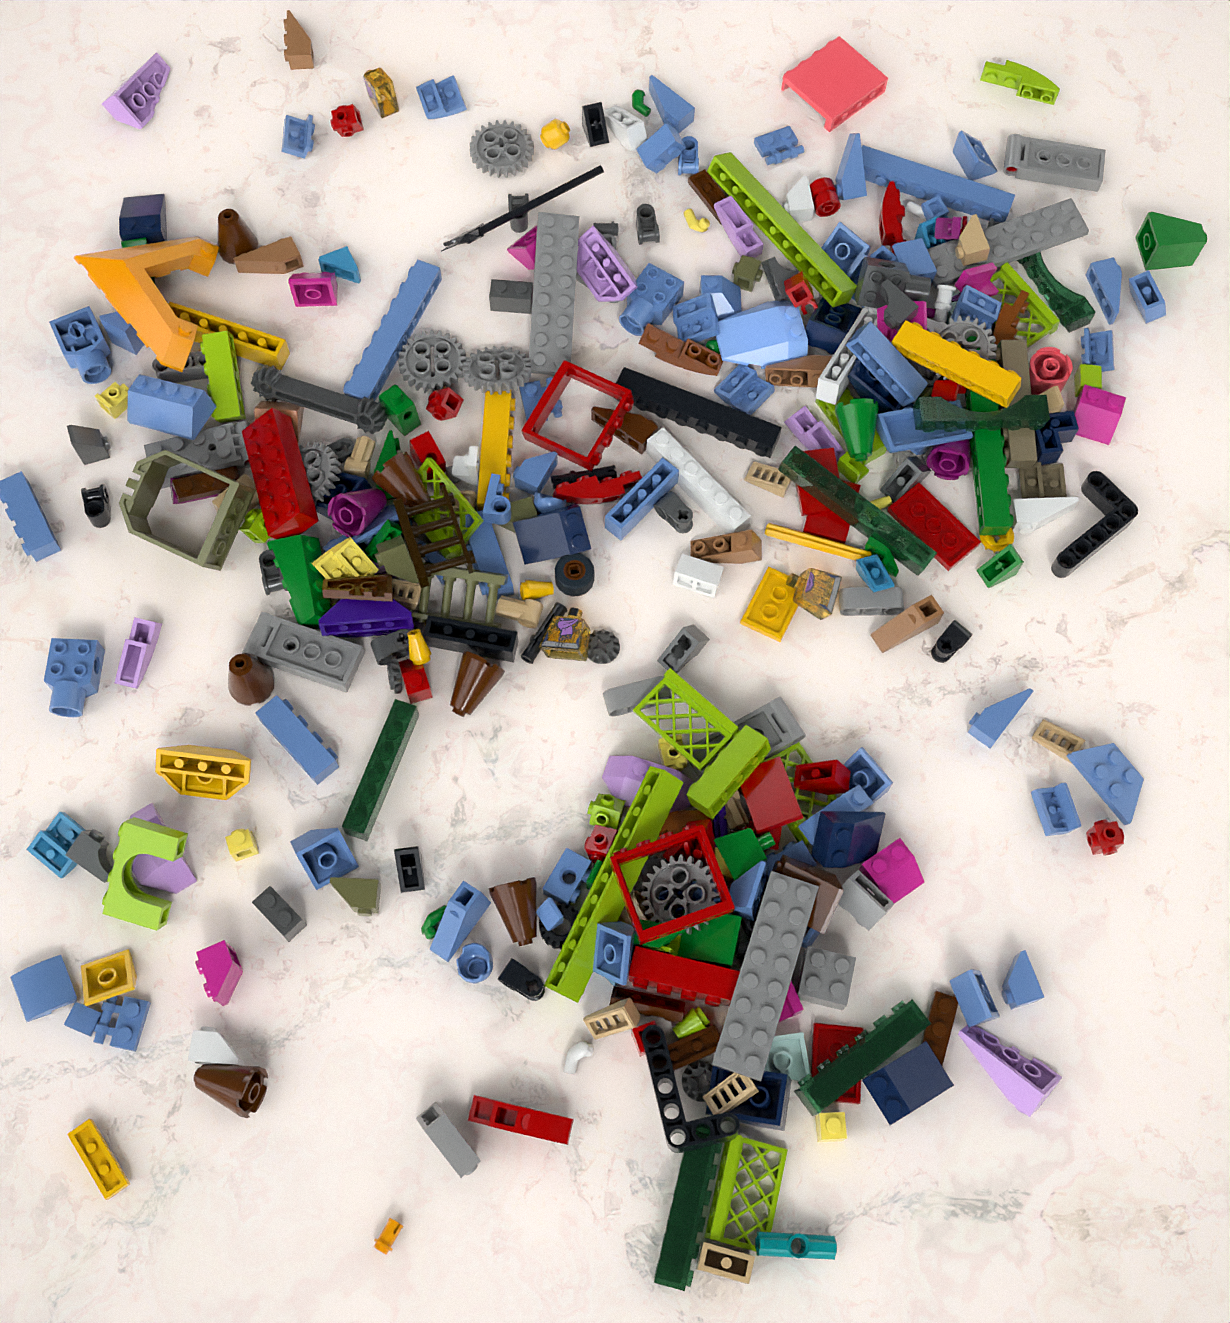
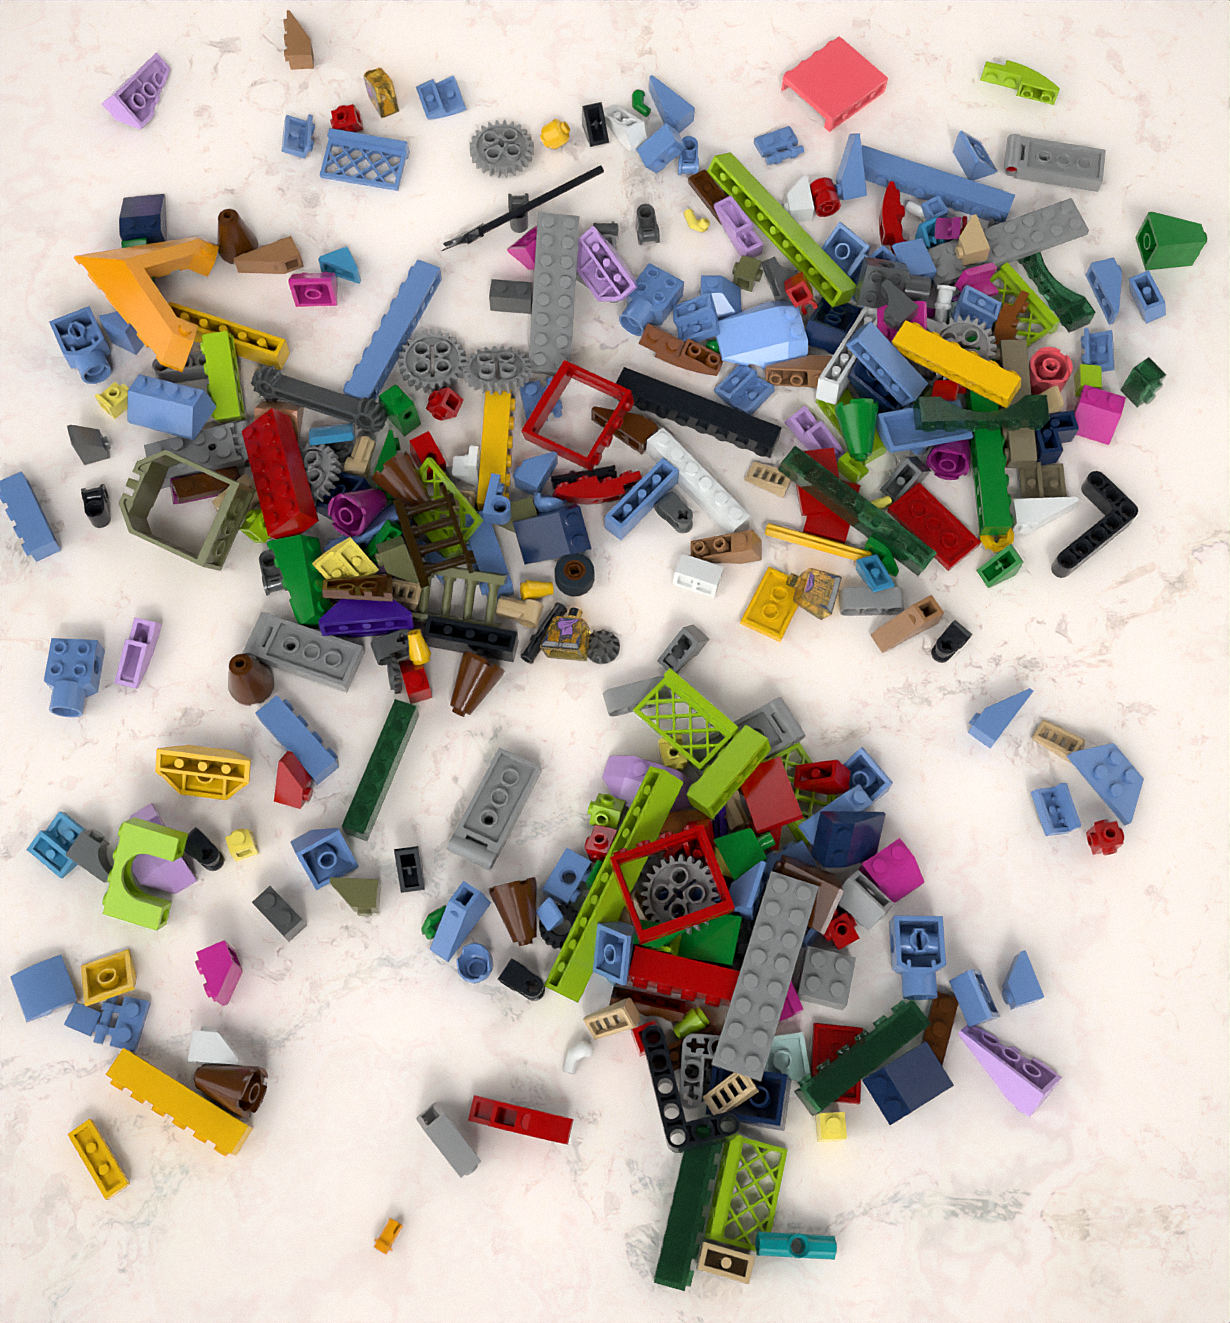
(179, 1102): none -> yellow brick
(200, 848): none -> black piece
(292, 782): none -> red slope
(331, 433): none -> dark azure slope
(371, 145): none -> medium blue fence
(498, 798): none -> light grey hinge
(697, 1059): none -> light grey beam
(845, 933): none -> red brick
(917, 954): none -> medium blue brick
(1143, 382): none -> clear green brick

